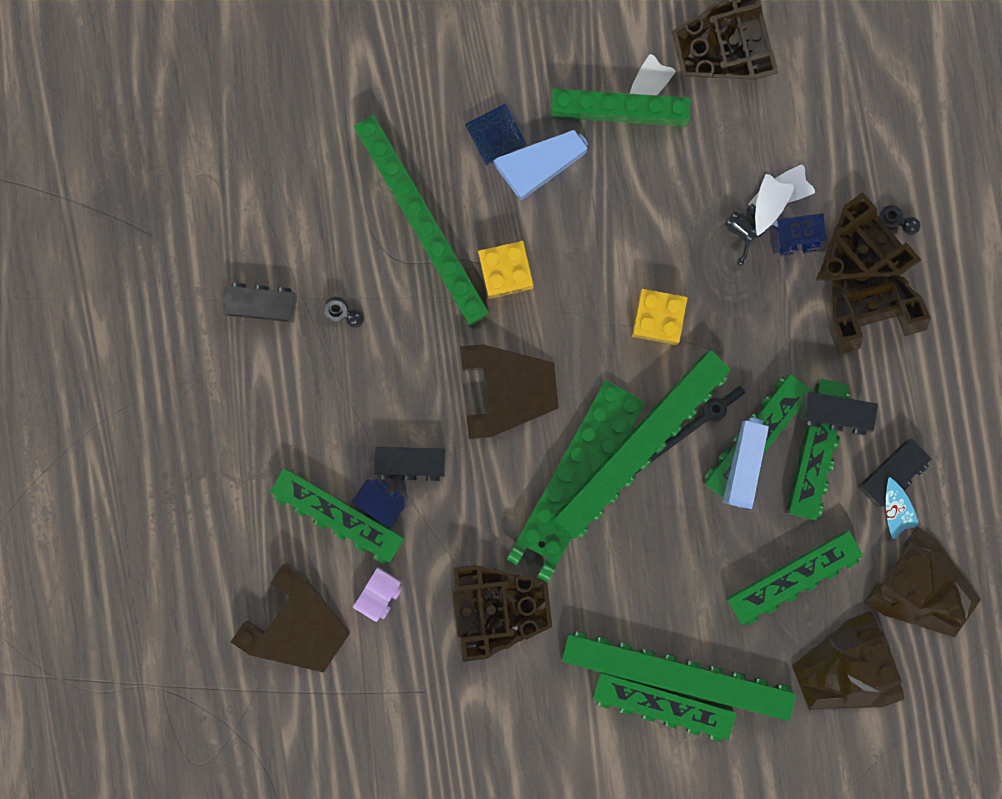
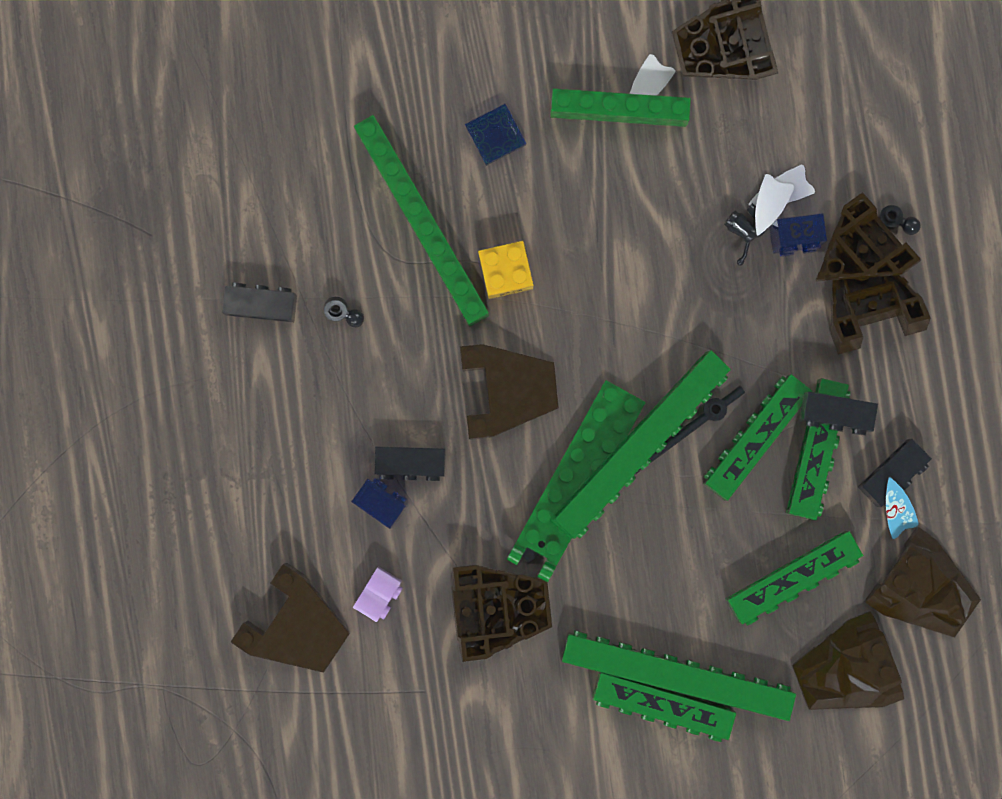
(337, 515): green brick -> none
(537, 164): light blue slope -> none
(659, 316): yellow brick -> none
(746, 464): light blue slope -> none

